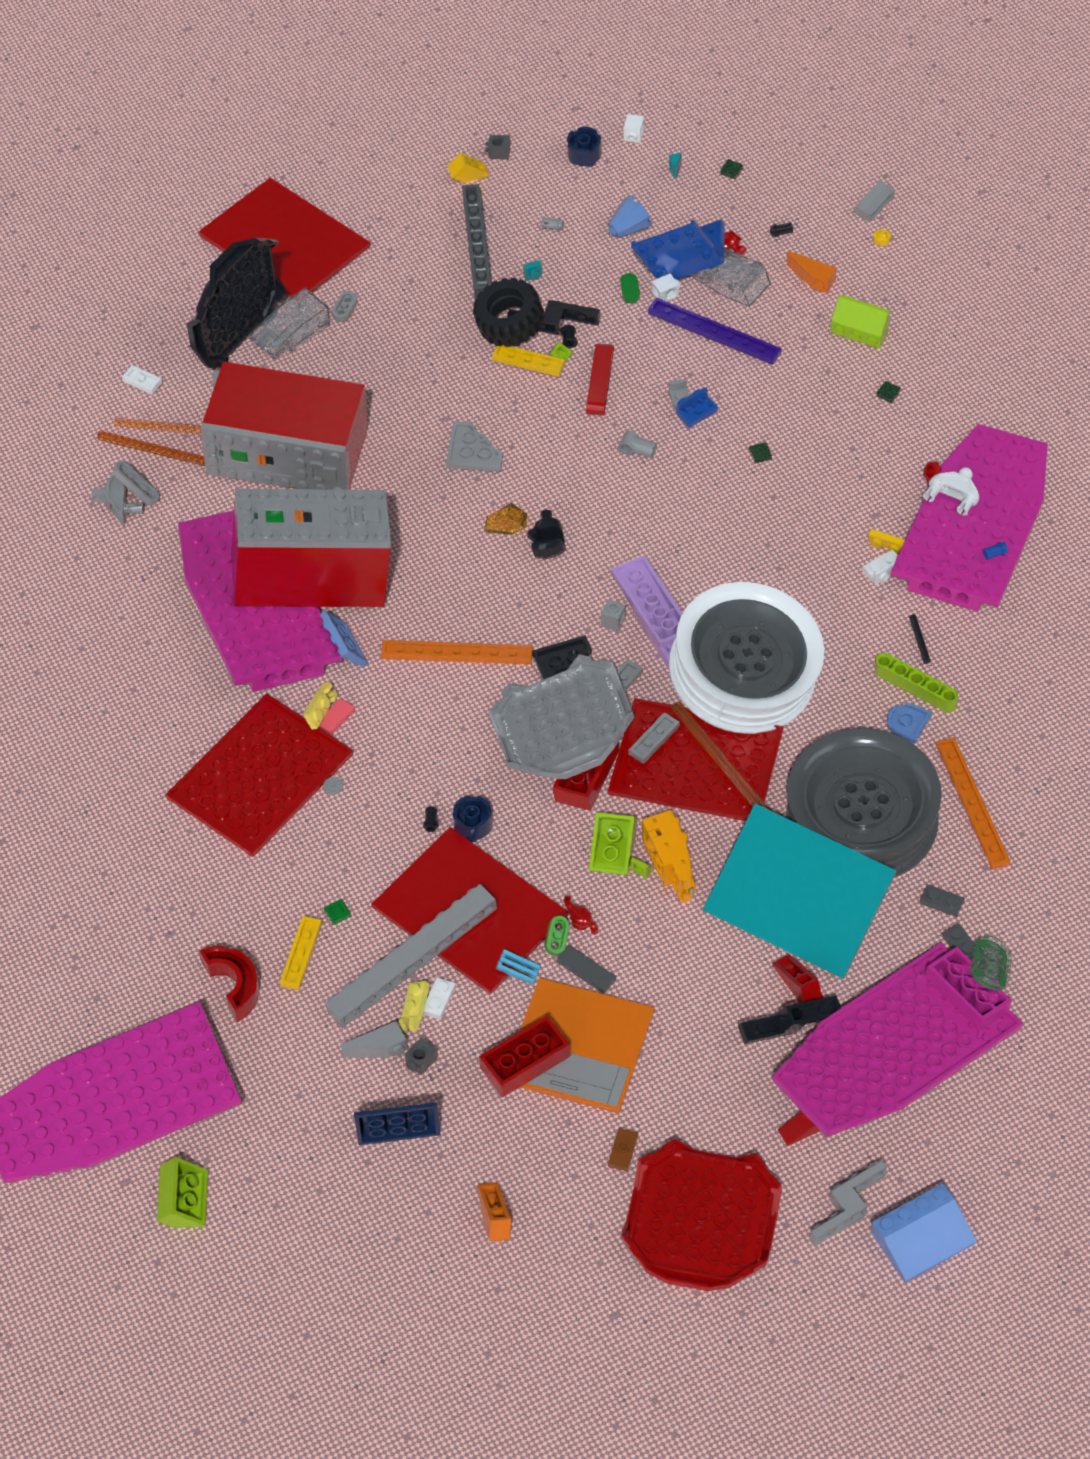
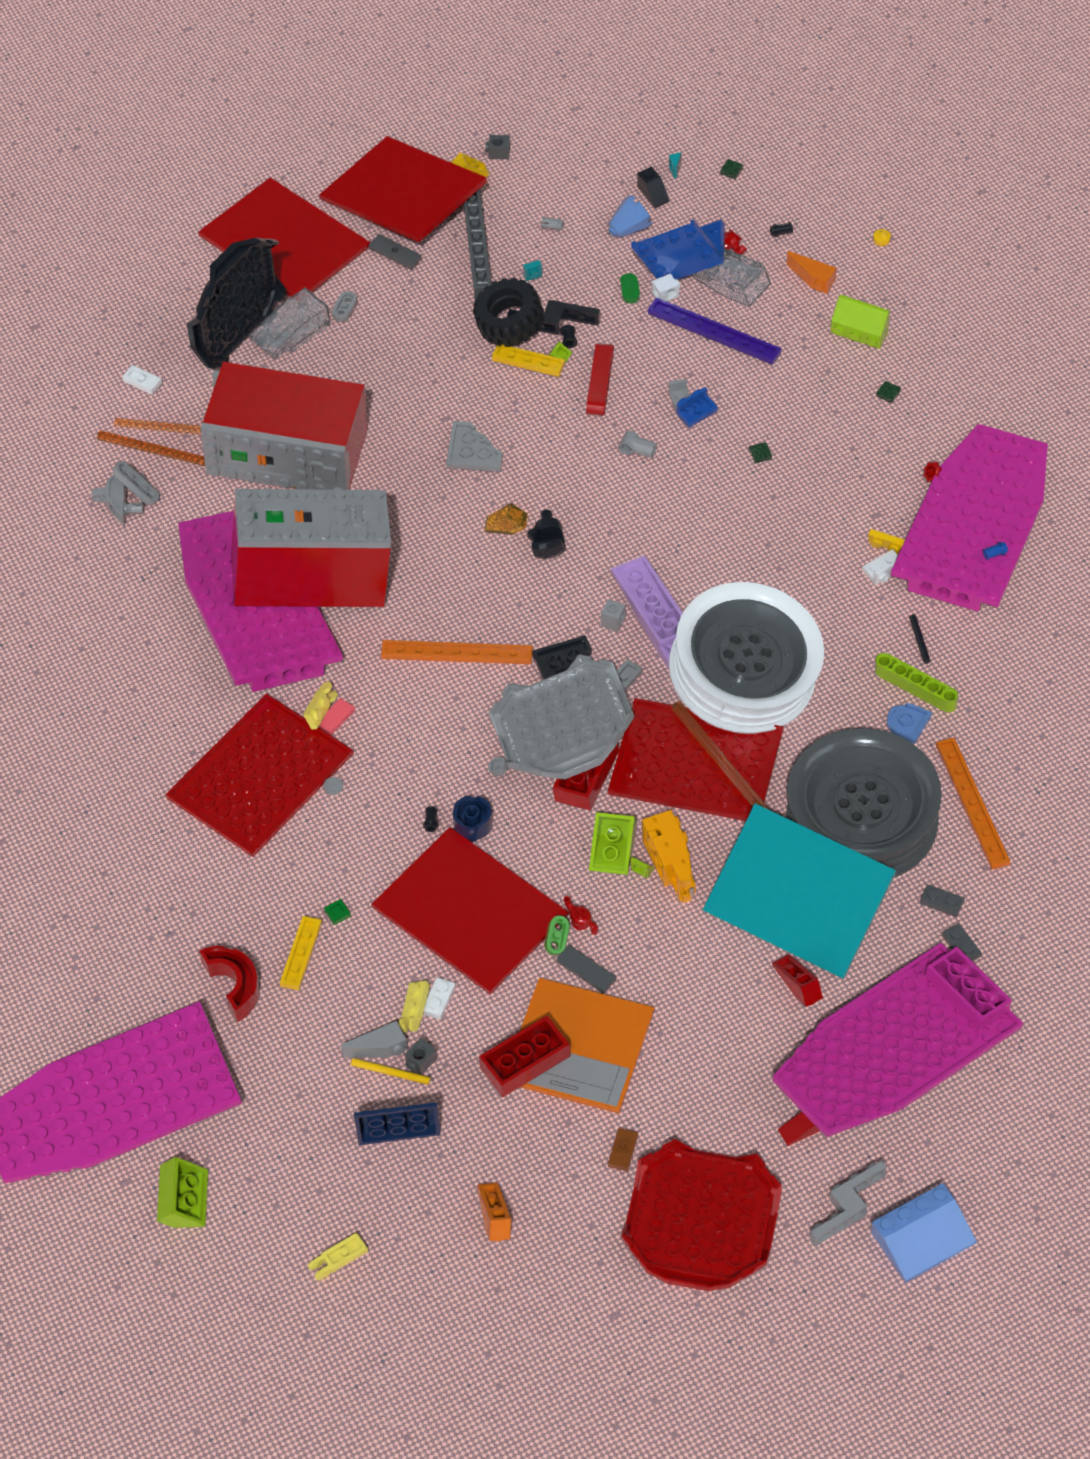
(338, 1256): none -> light yellow hinge
(343, 639): medium blue plate -> none
(390, 1071): none -> yellow bar
(395, 251): none -> dark grey tile
(403, 188): none -> red tile
(410, 956): light grey brick -> none
(498, 766): none -> light grey tile
(518, 959): medium azure tile -> none
(584, 146): dark blue brick -> none
(633, 128): white brick -> none
(652, 187): none -> black slope
(654, 737): light grey plate -> none
(788, 1020): black bracket -> none
(874, 201): light grey piece -> none
(955, 485): white connector -> none
(991, 962): clear tile -> none

